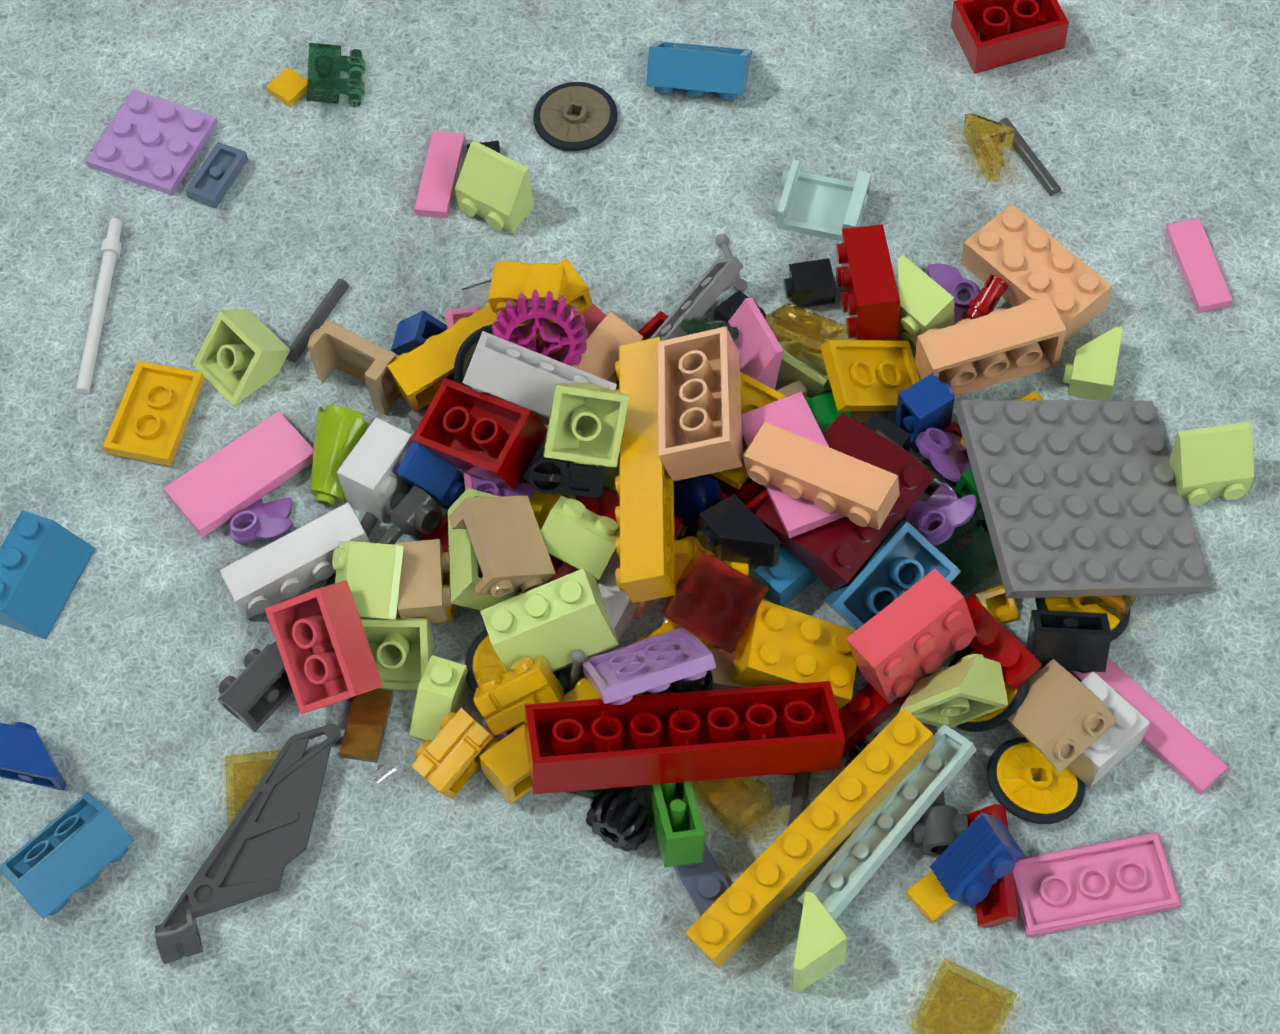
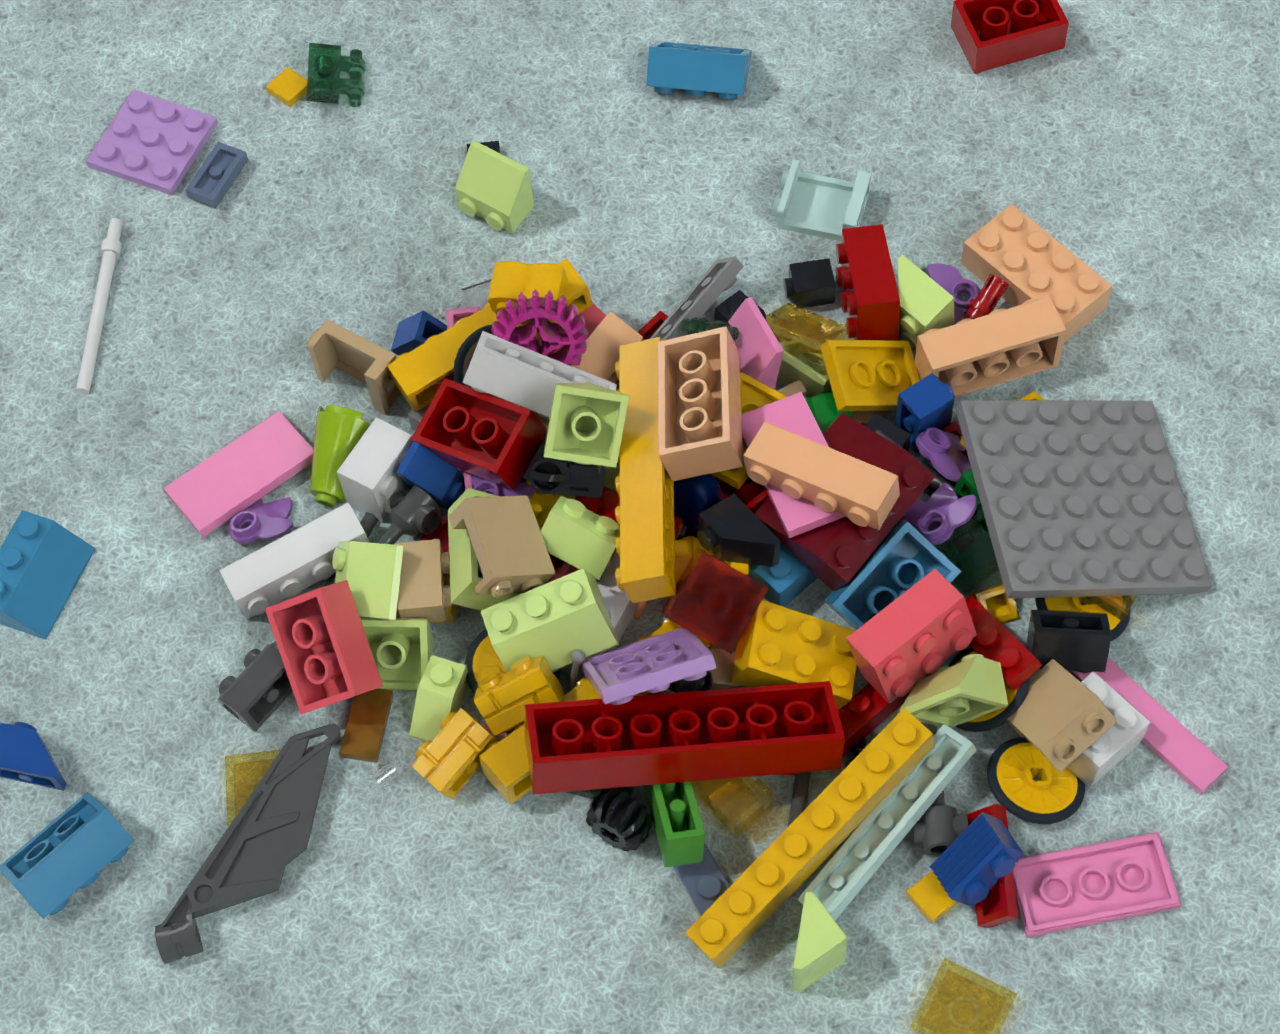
(154, 413): yellow plate -> none
(240, 354): yellowish green slope -> none
(317, 319): dark grey bar -> none
(439, 174): bright pink tile -> none
(572, 133): dark tan wheel -> none
(722, 241): light grey hinge -> none
(986, 142): clear yellow slope -> none
(1032, 161): dark grey bar -> none
(1094, 367): yellowish green slope -> none
(1199, 265): bright pink tile -> none
(1213, 462): yellowish green slope -> none

